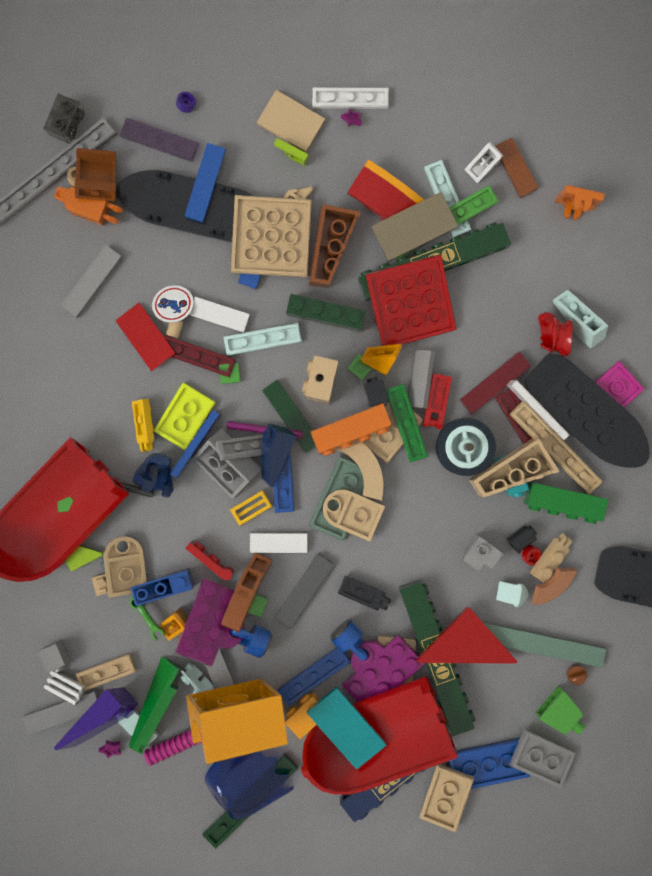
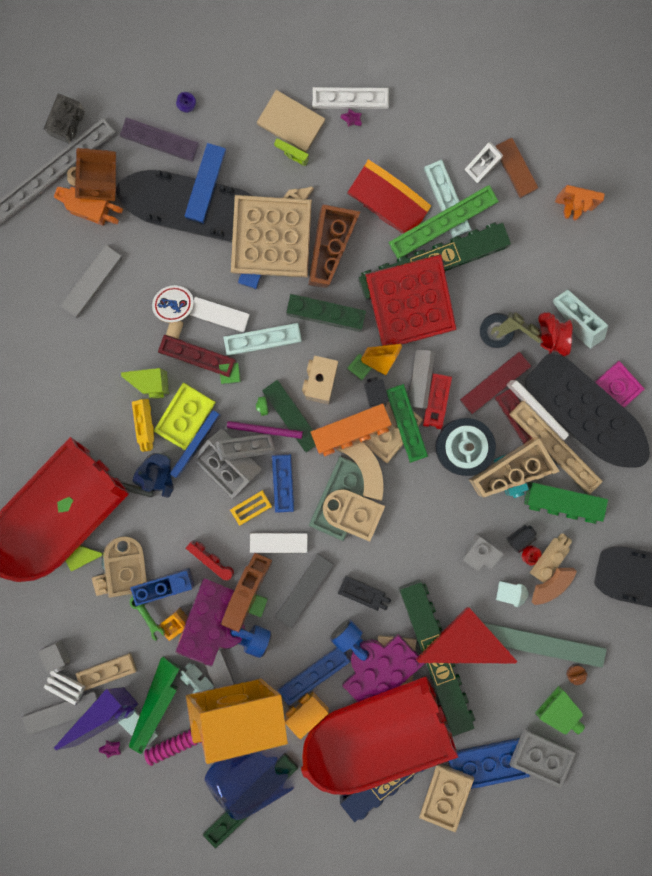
(145, 336): red sticker -> none
(149, 382): none -> lime slope
(262, 406): none -> bright green tile
(274, 451): dark blue slope -> none
(346, 727): teal tile -> none
(414, 226): dark tan tile -> none
(499, 329): none -> plate

